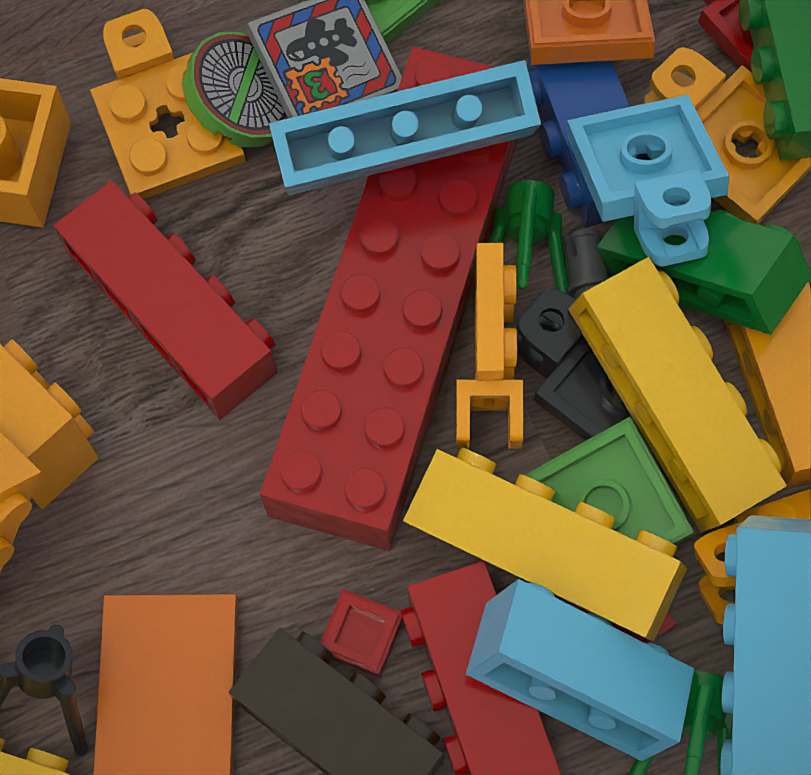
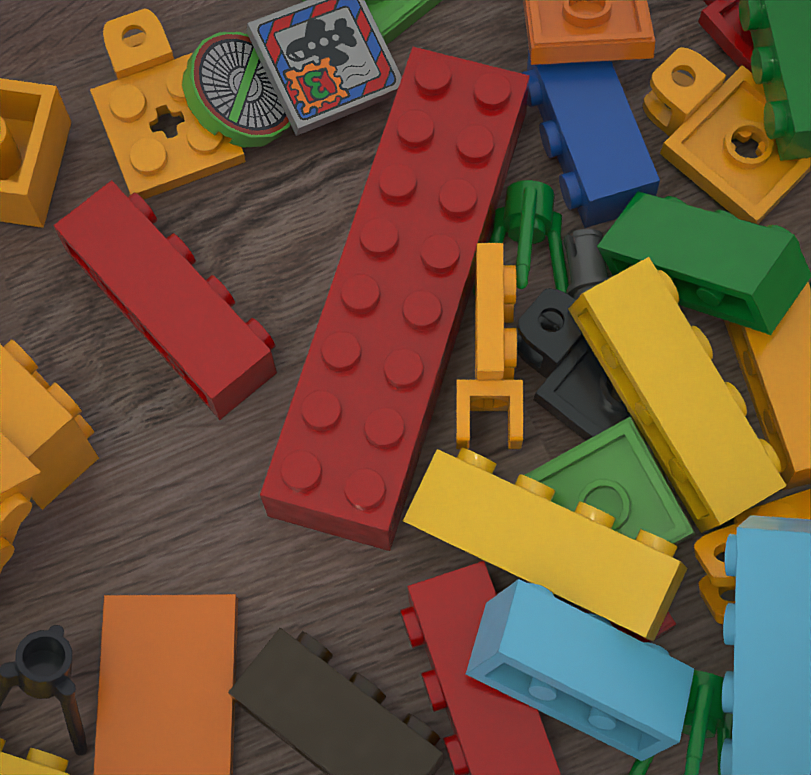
(361, 633): red tile -> none
(405, 127): medium azure brick -> none
(663, 193): medium azure plate -> none

